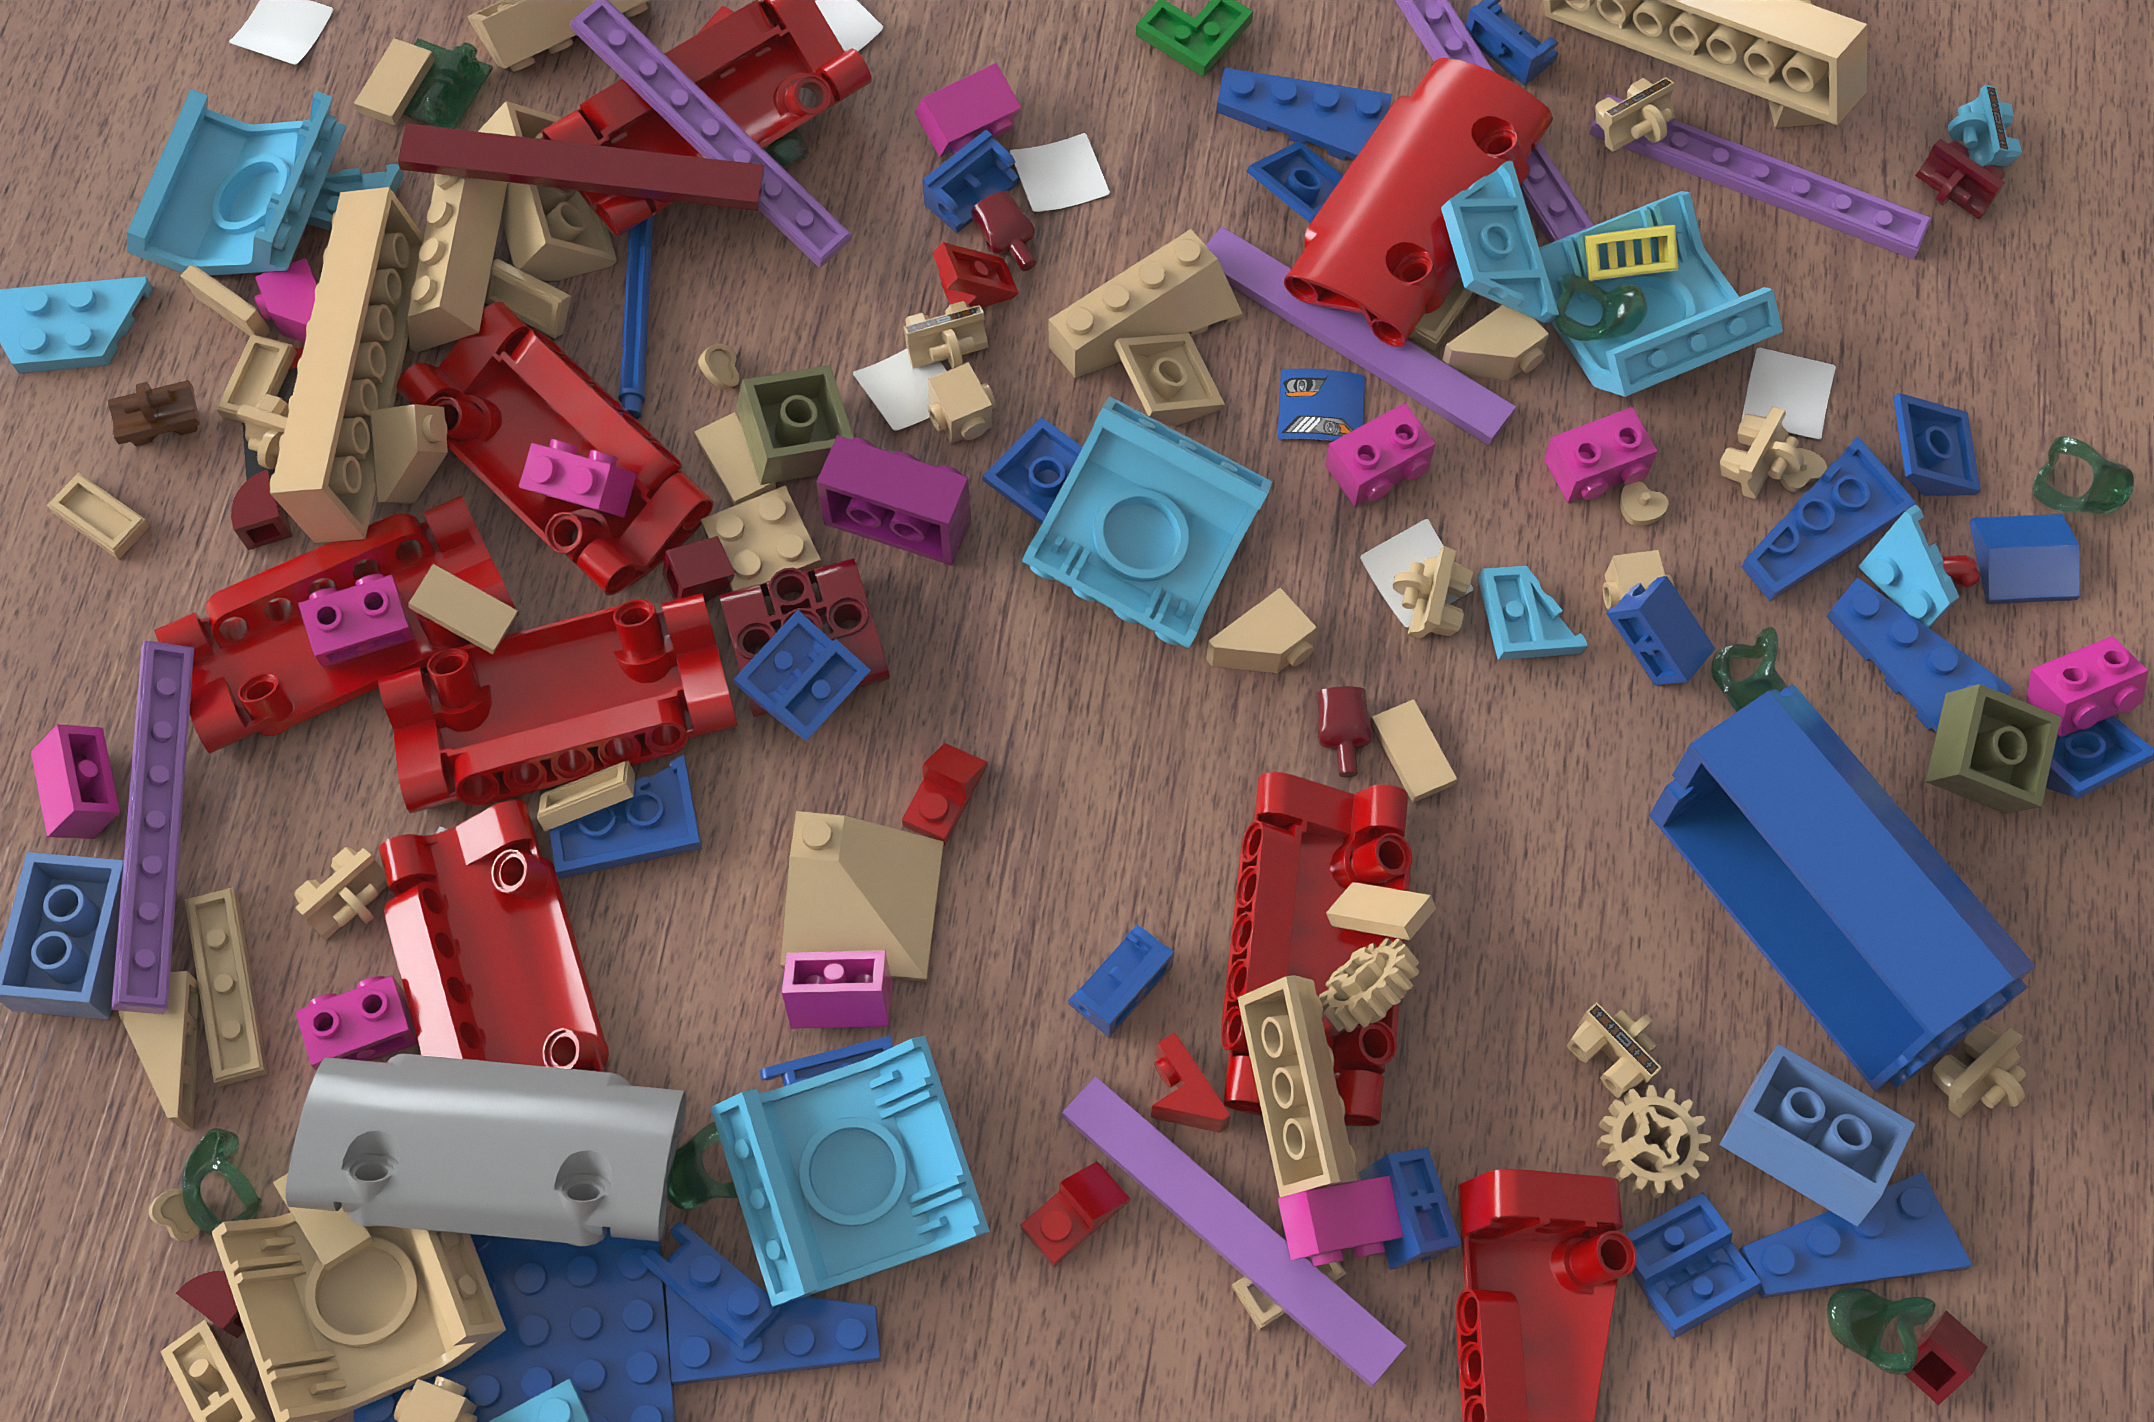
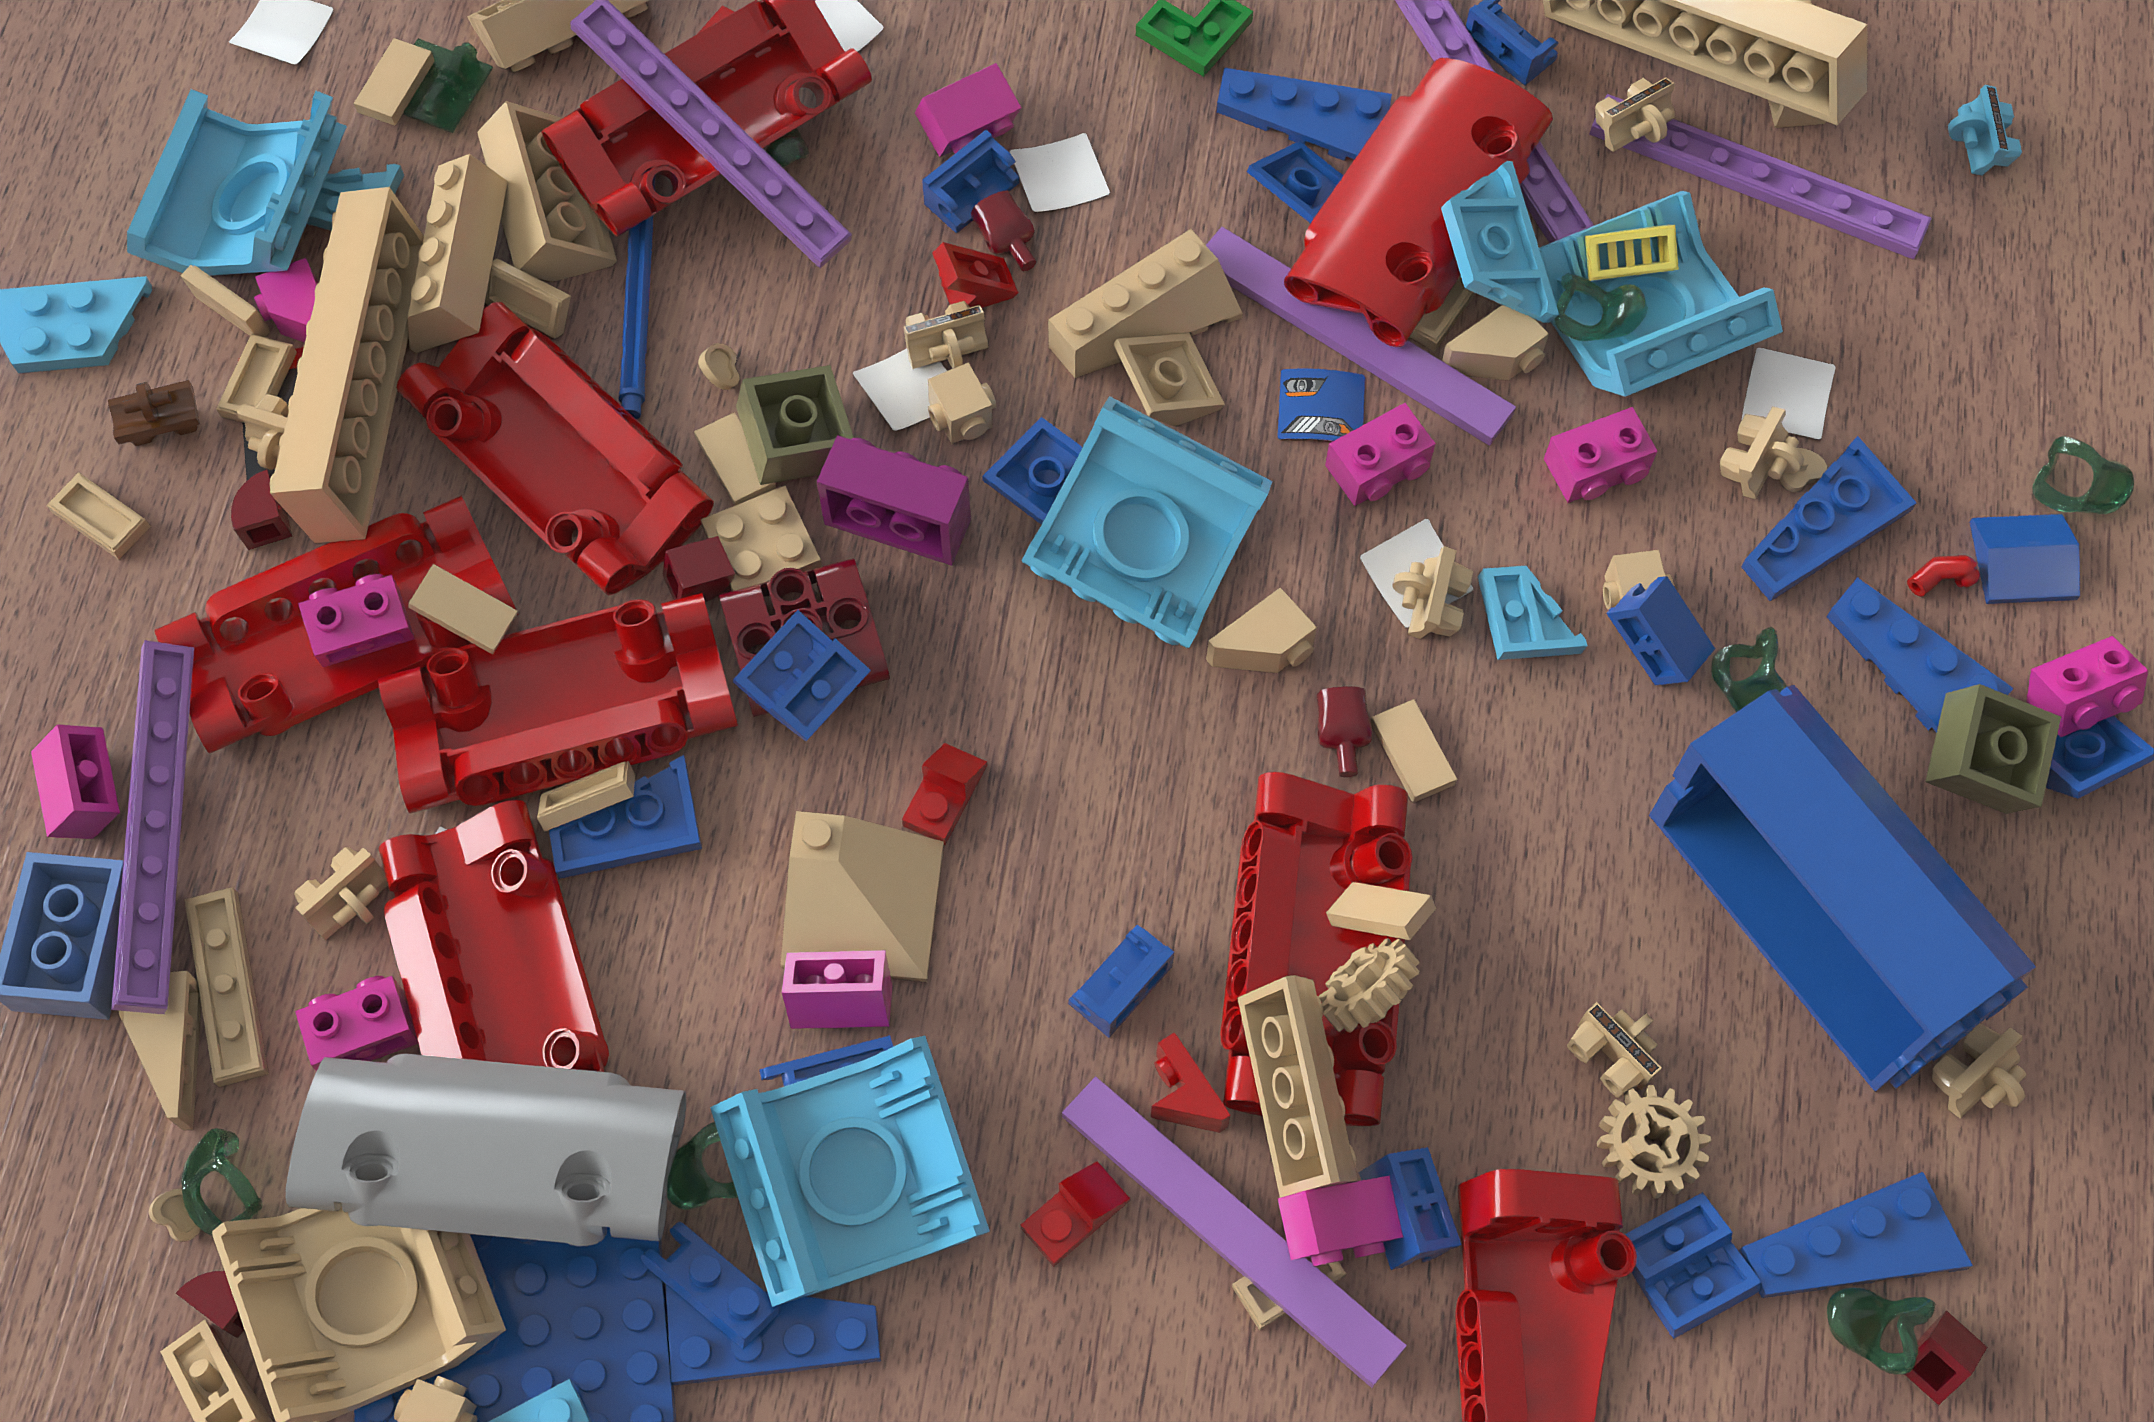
(328, 1232): tan tile -> none
(407, 450): tan slope -> none
(577, 479): dark pink brick -> none
(581, 167): dark red tile -> none
(1641, 505): tan piece -> none
(1818, 1135): medium blue brick -> none
(1911, 570): medium azure wing -> none
(1936, 447): blue slope -> none
(1960, 178): dark red hips -> none

